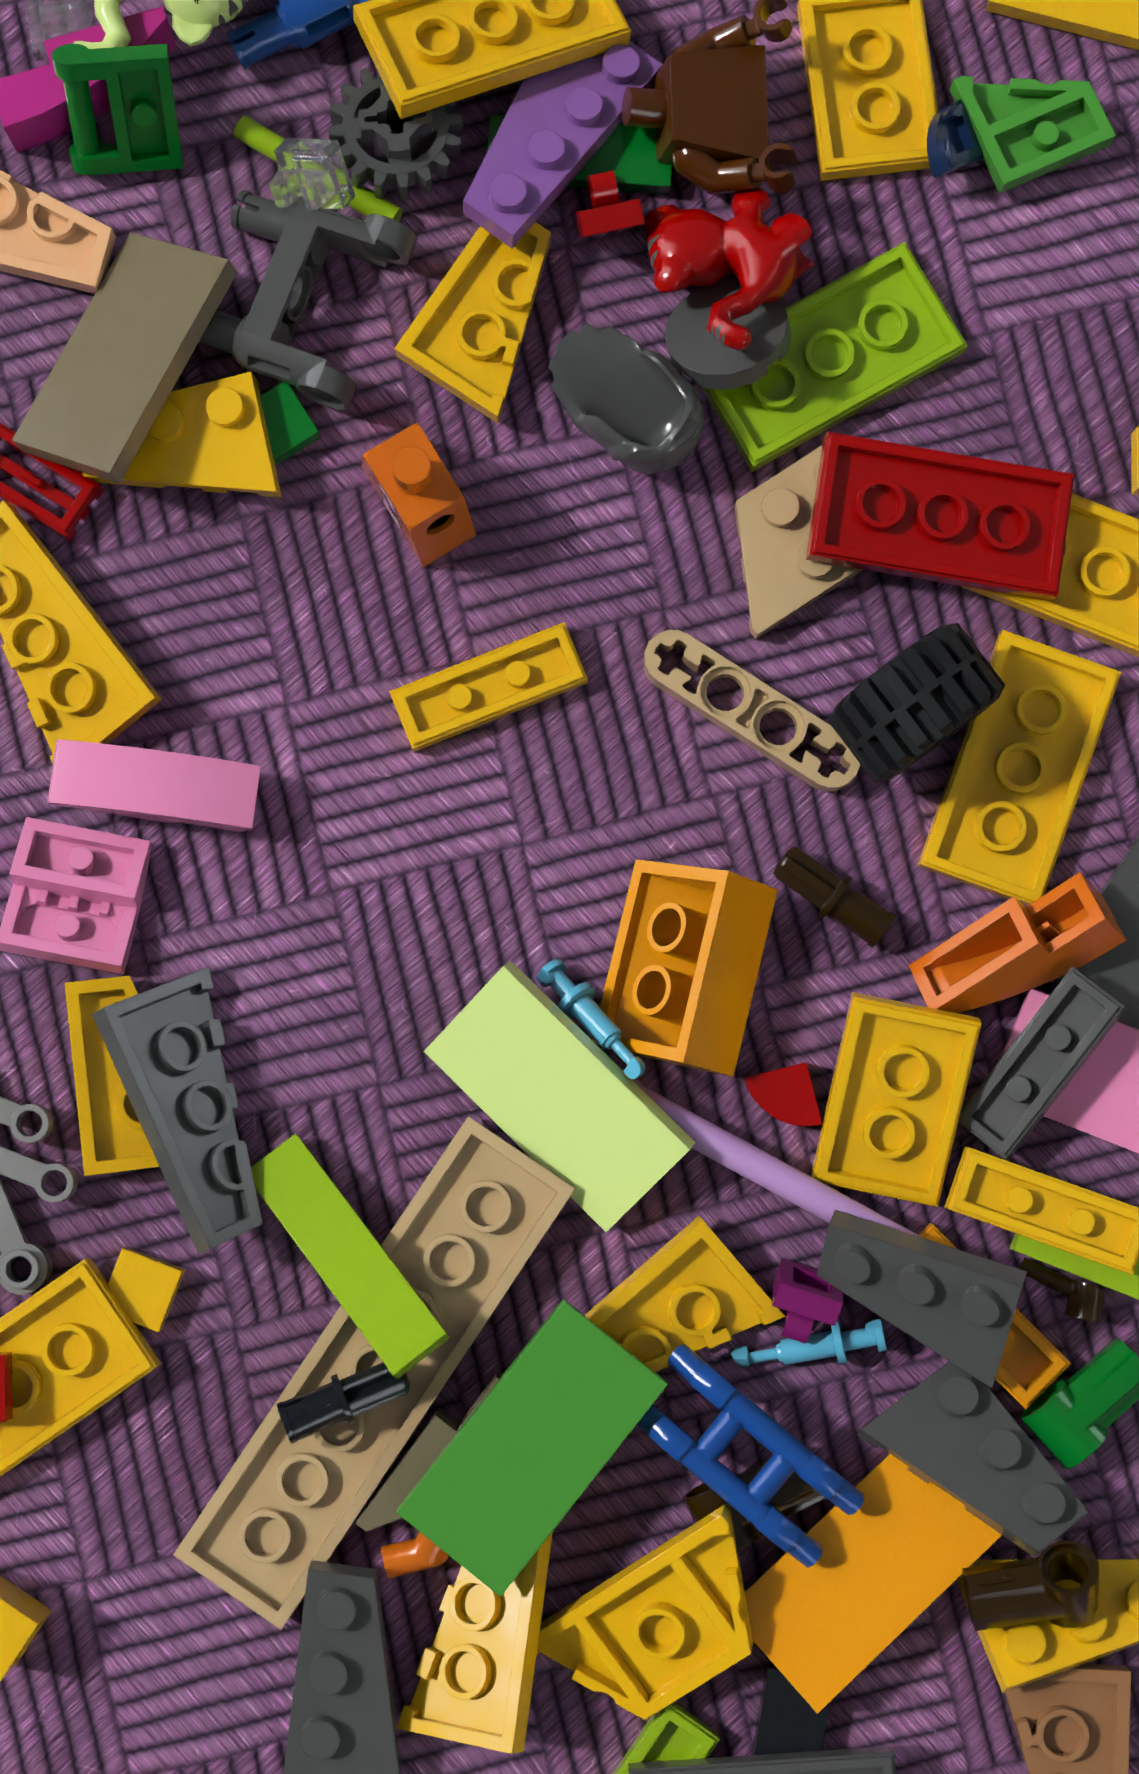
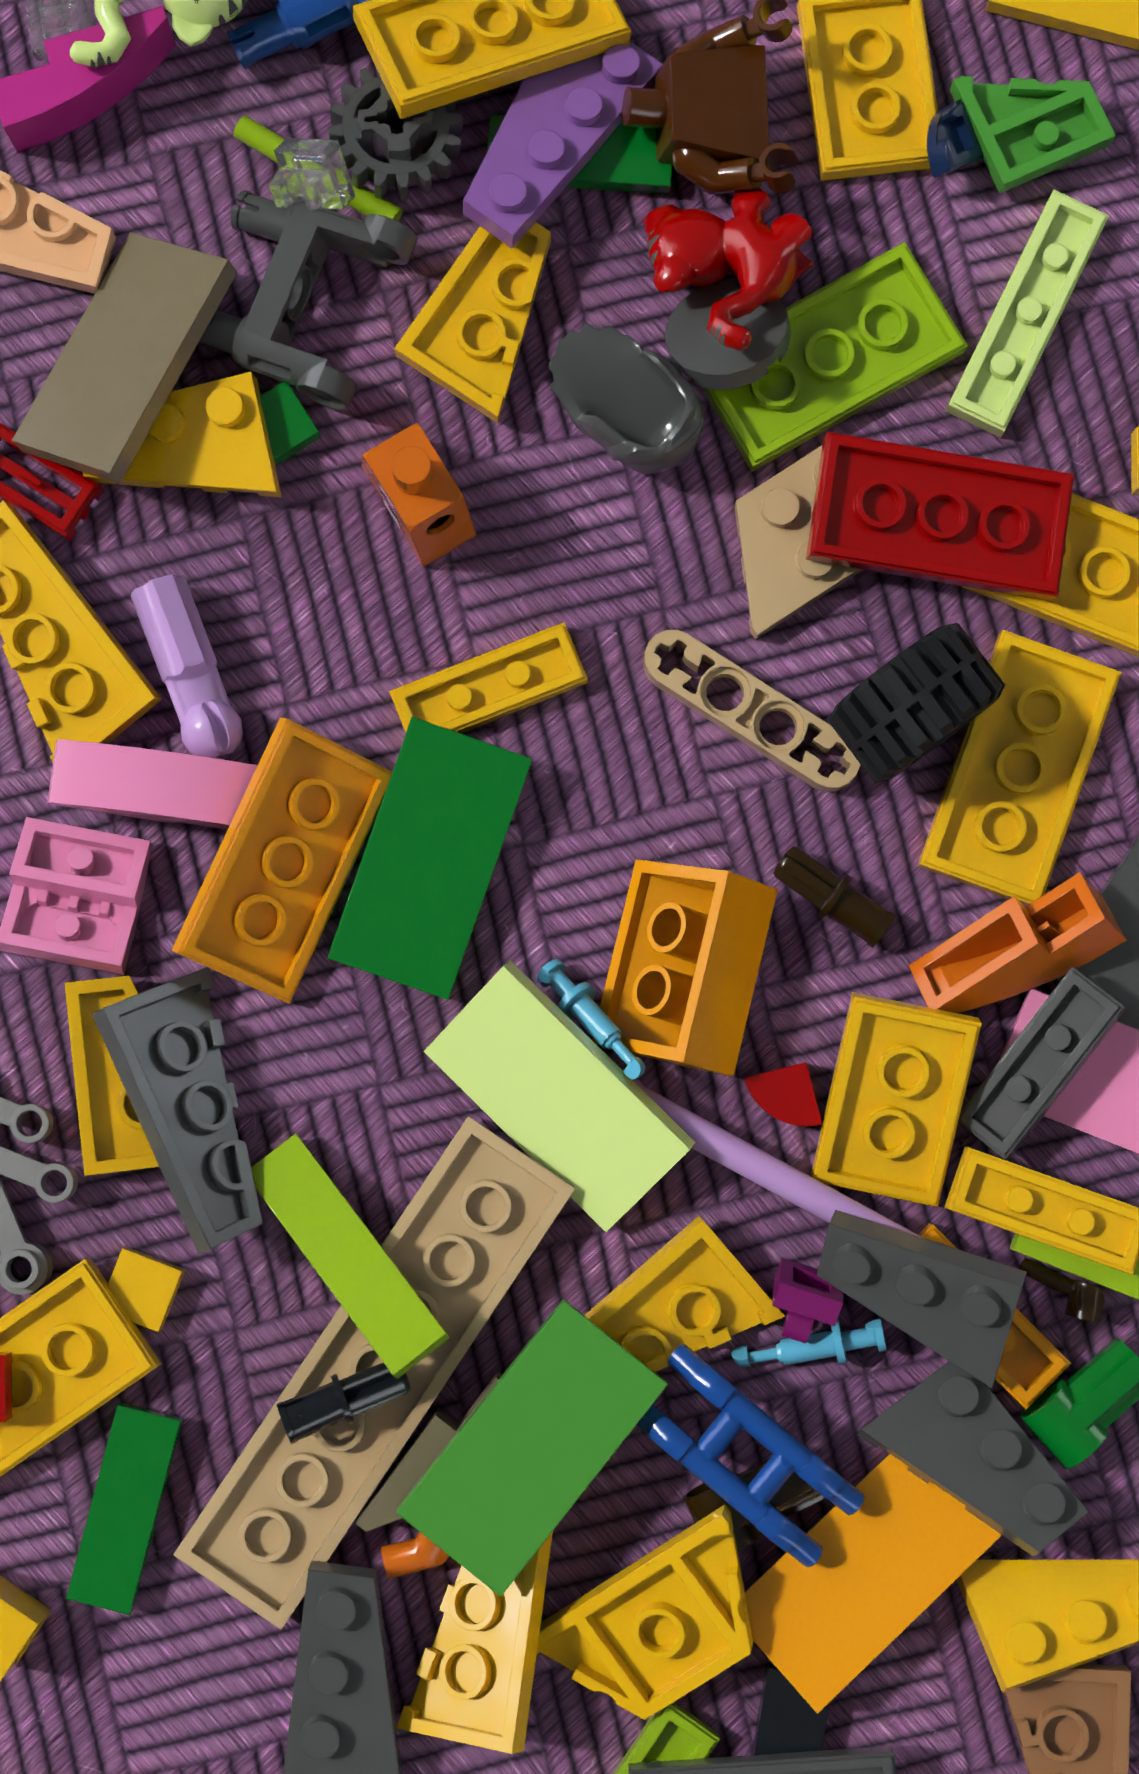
(124, 1508): none -> green tile
(139, 102): green plate -> none
(188, 667): none -> lavender piece
(283, 861): none -> light orange tile
(429, 858): none -> green tile
(606, 211): red tile -> none
(1027, 313): none -> yellowish green tile
(1027, 1590): dark brown piece -> none

